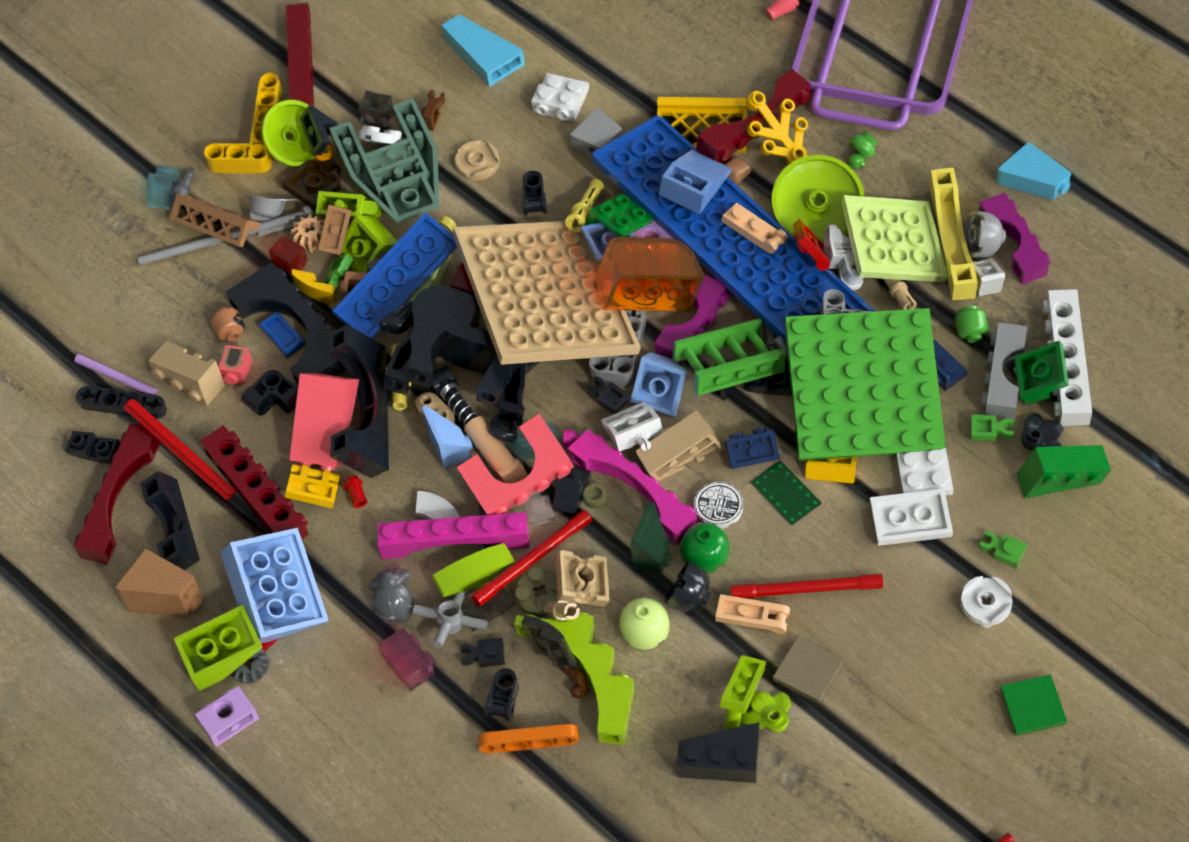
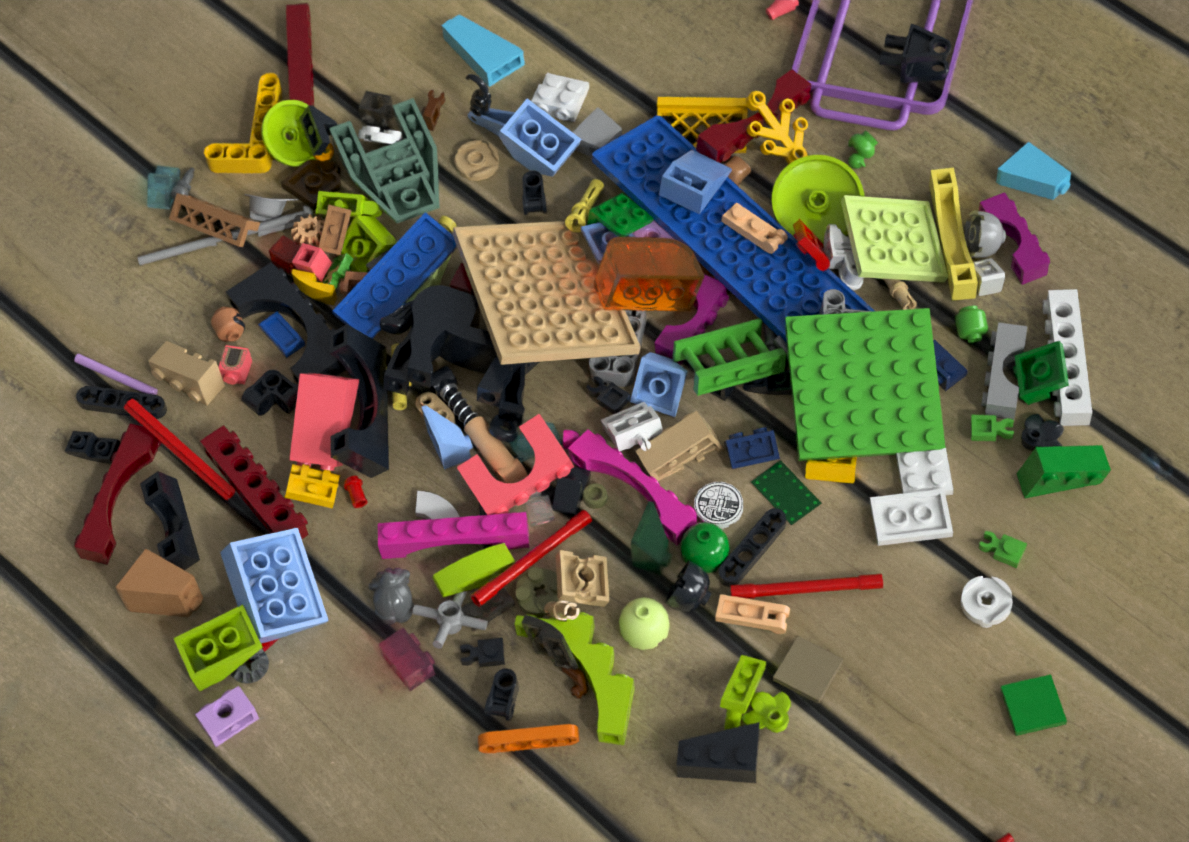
(312, 260): none -> coral brick
(528, 133): none -> light blue slope
(752, 547): none -> black beam
(917, 55): none -> black piece

